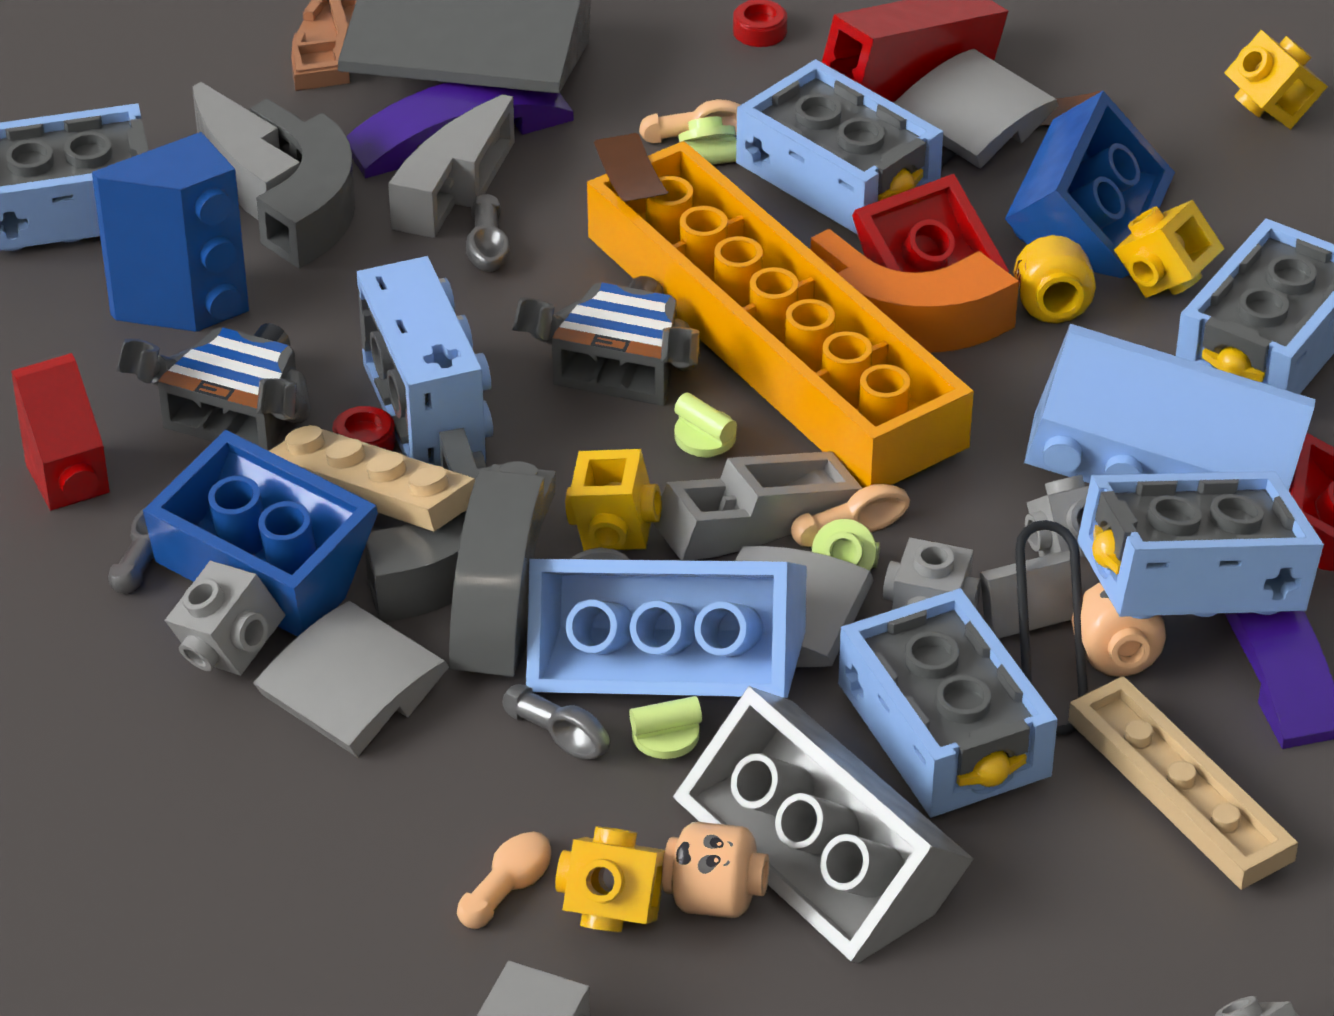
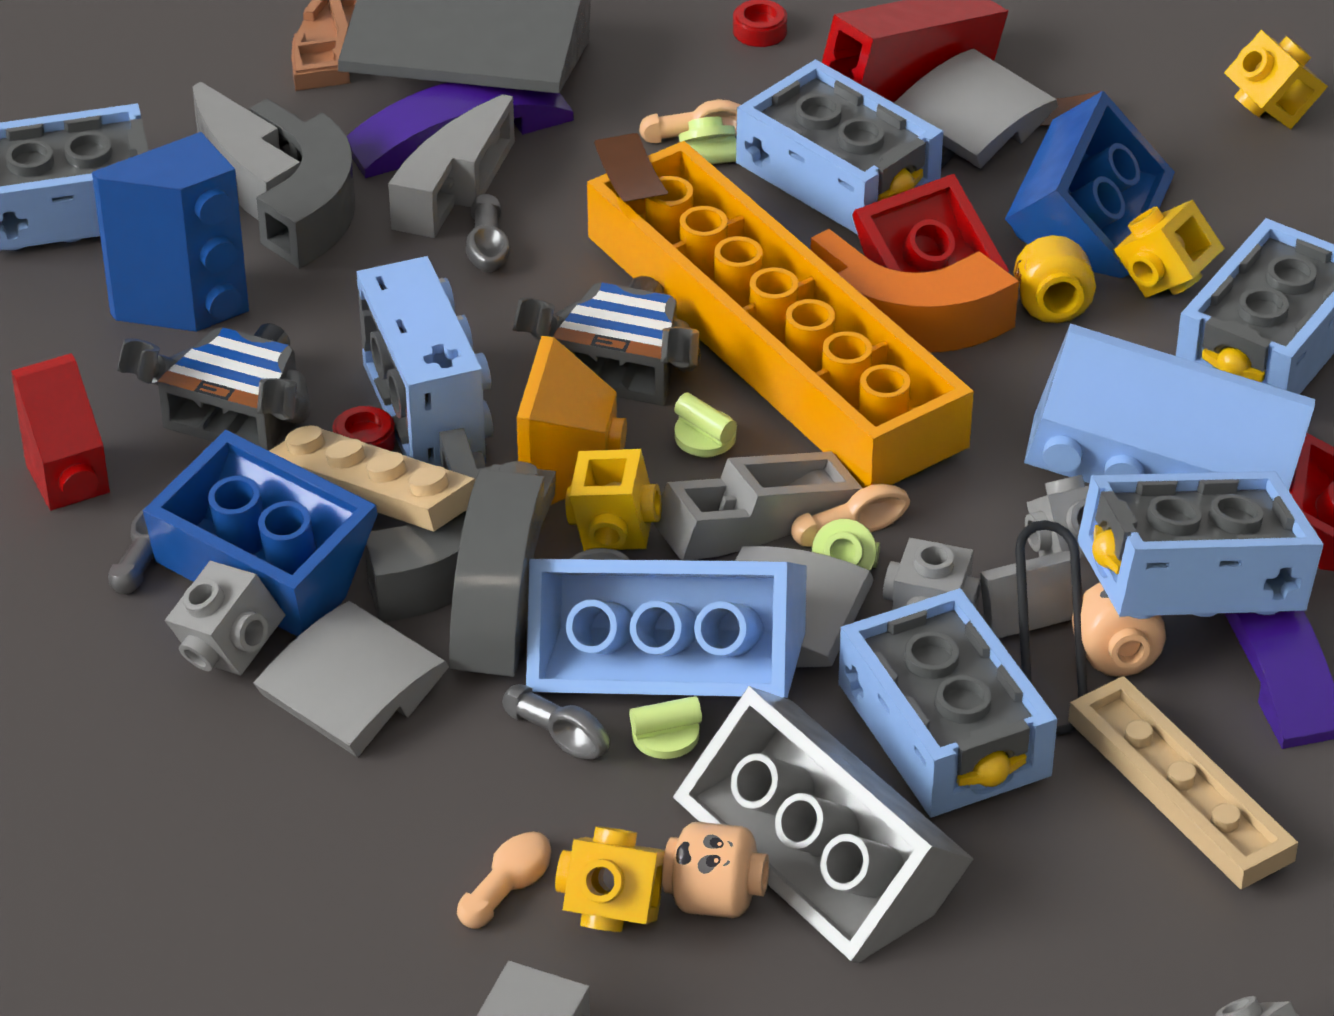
(564, 413): none -> light orange slope

